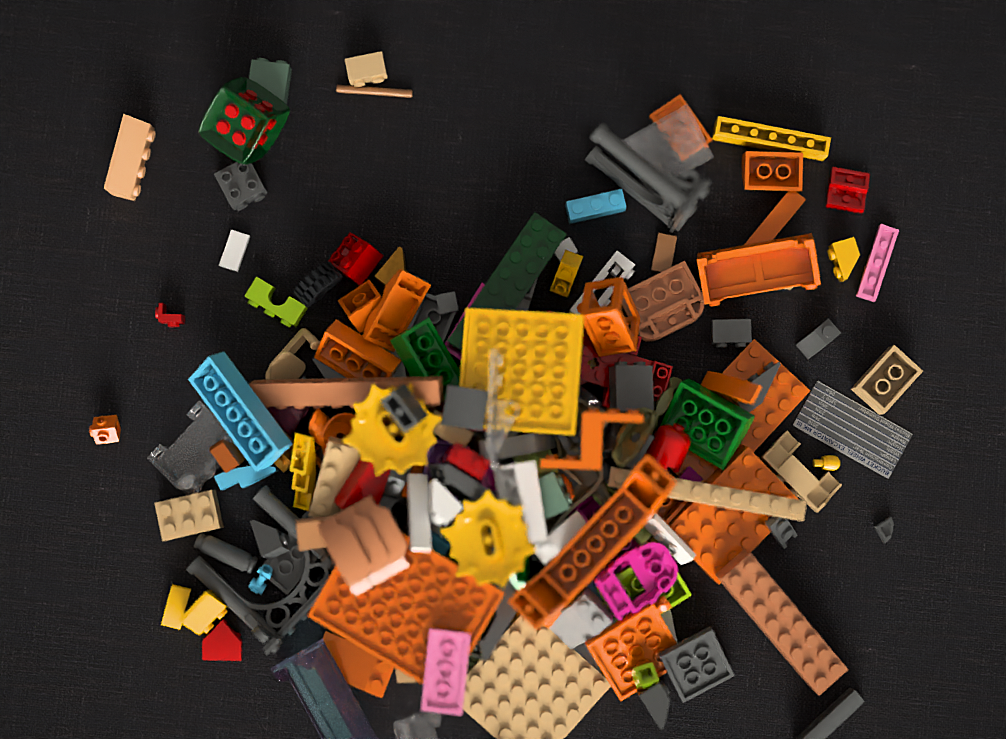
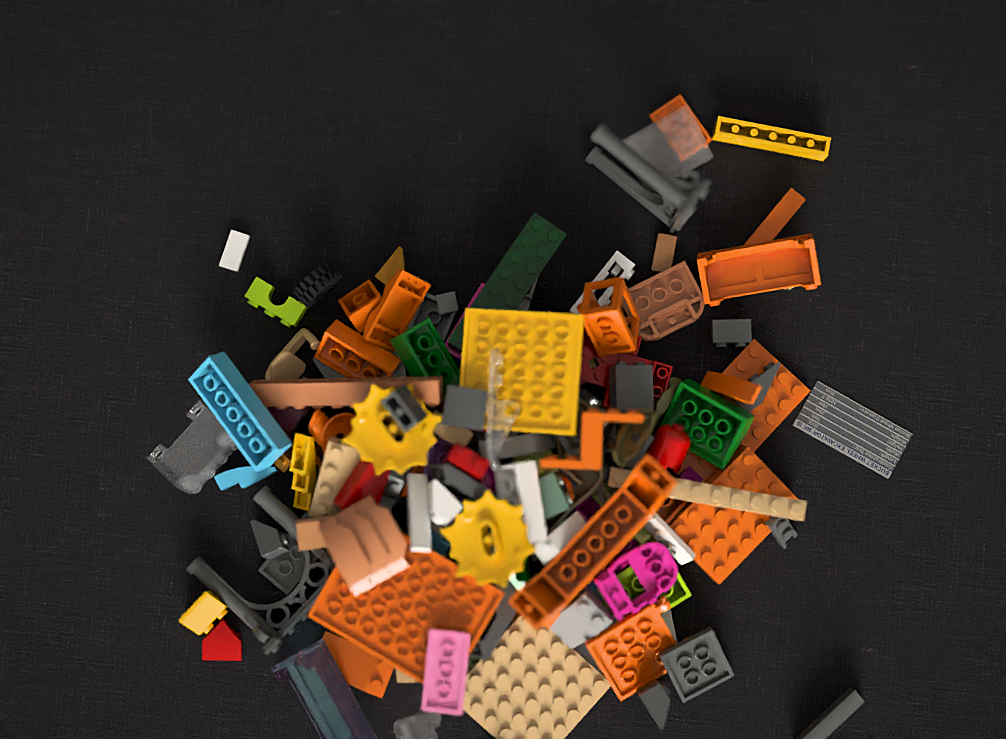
(105, 429): orange brick -> none
(129, 158): light nougat slope -> none
(172, 320): red bracket -> none
(176, 606): yellow slope -> none
(189, 515): tan brick -> none
(225, 552): dark grey axle -> none
(227, 455): dark orange slope -> none
(240, 185): dark grey brick -> none
(243, 120): dark green piece -> none
(258, 585): medium azure bar -> none
(272, 76): sand green brick -> none
(355, 258): red slope -> none
(366, 69): tan brick -> none
(374, 91): medium nougat bar -> none
(566, 244): white sticker -> none
(566, 273): yellow slope -> none
(595, 206): medium azure brick -> none
(645, 675): lime brick -> none
(772, 171): orange slope -> none
(781, 622): nougat brick -> none
(797, 476): tan bracket -> none
(818, 338): dark grey slope -> none
(827, 463): yellow cylinder -> none
(844, 256): yellow slope -> none
(847, 190): red slope -> none
(877, 262): bright pink plate -> none
(885, 529): dark grey tile -> none
(886, 380): tan brick -> none

